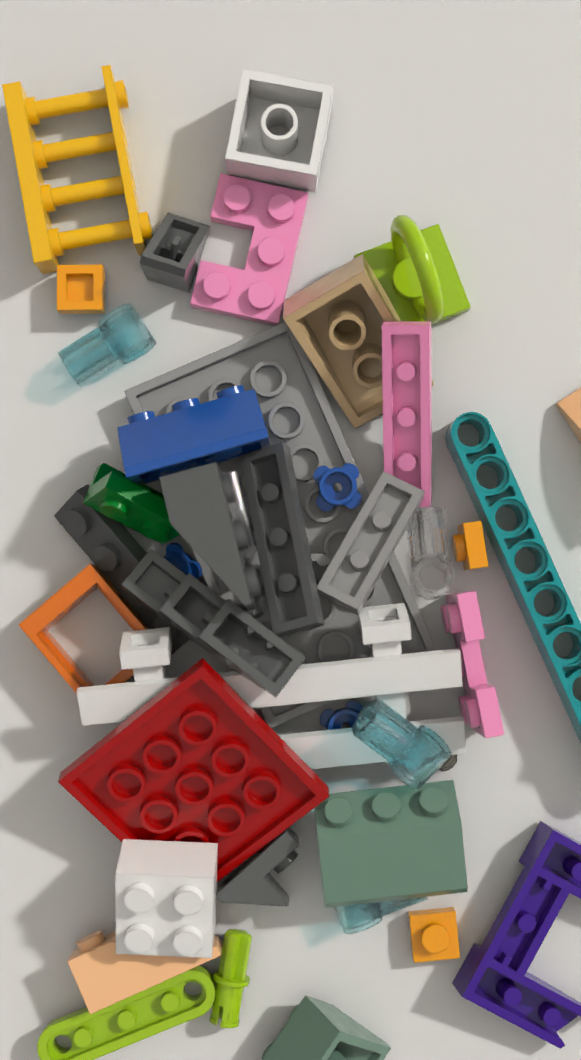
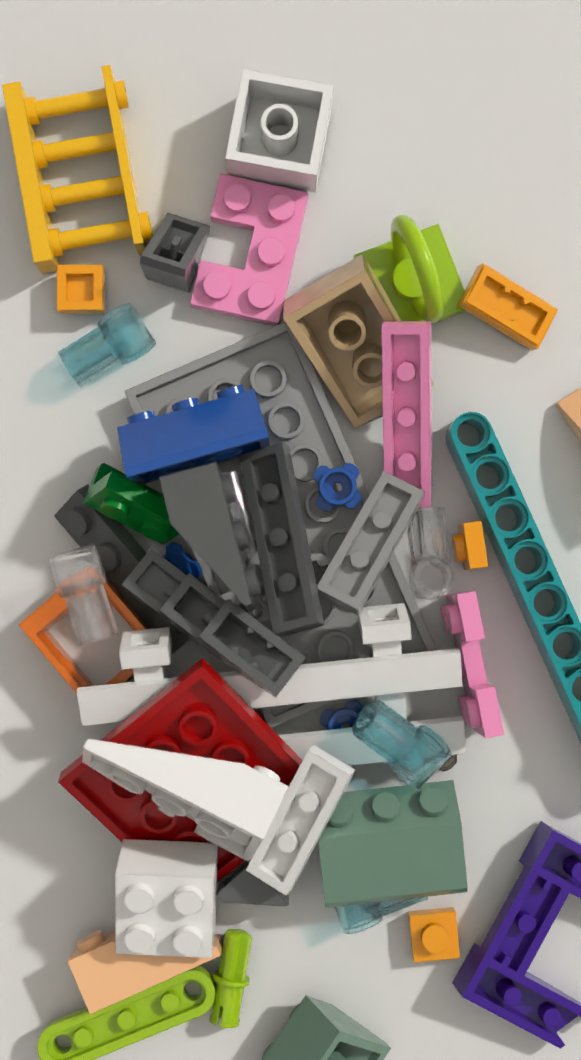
(81, 583): none -> clear piece
(223, 797): none -> white wedge
(300, 819): none -> white plate
(507, 307): none -> light orange plate

